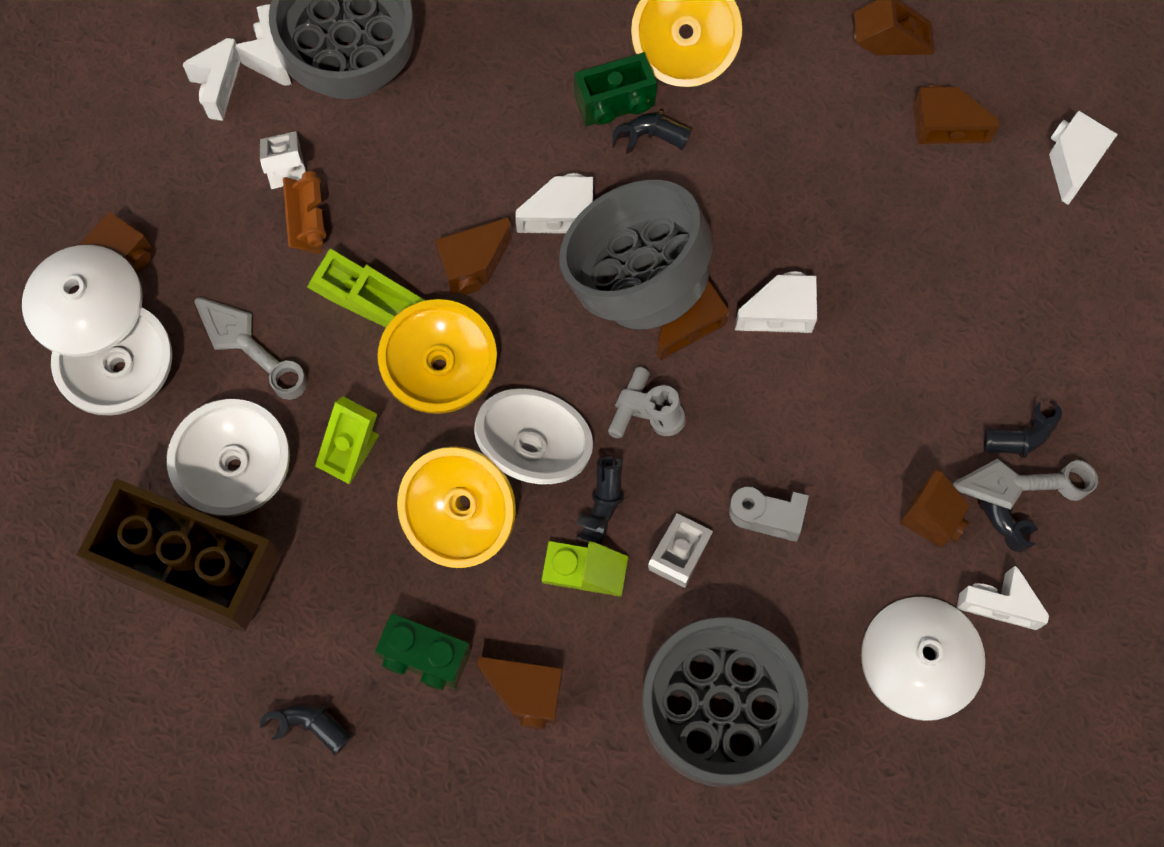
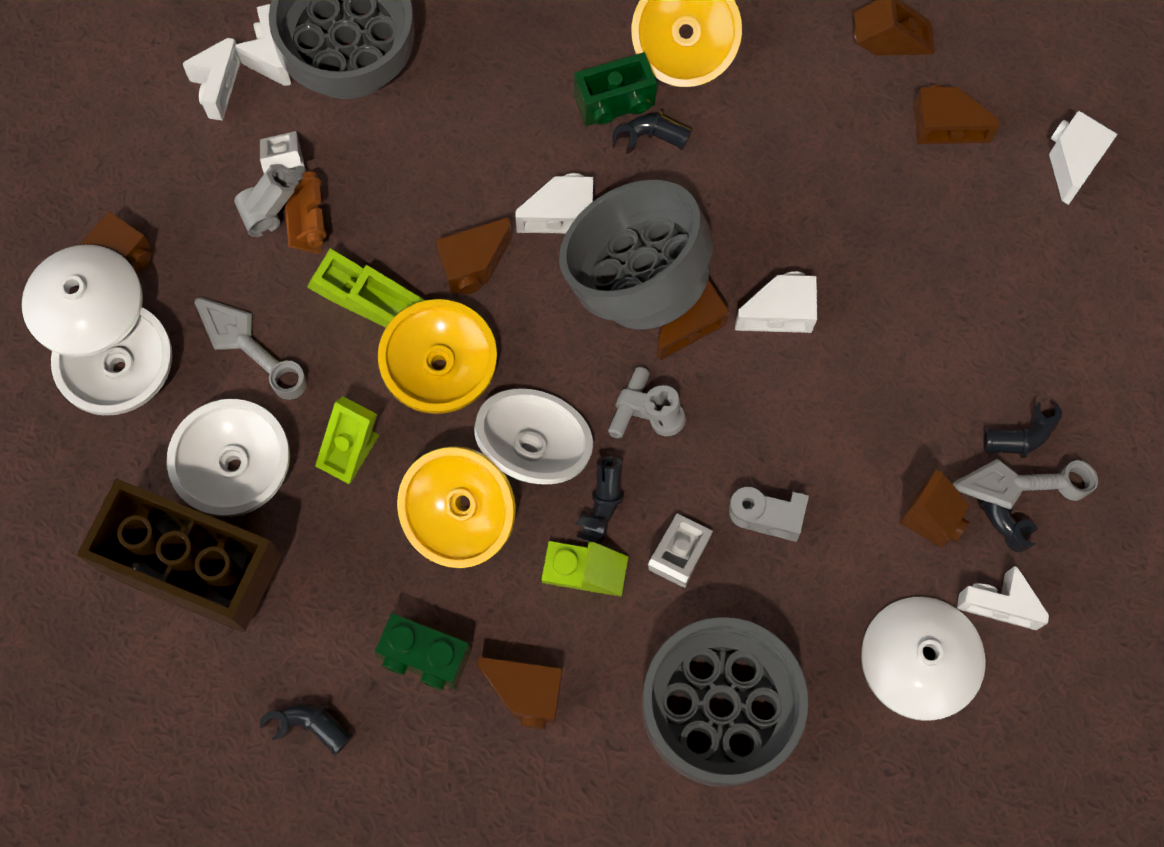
(261, 203): none -> light grey piece

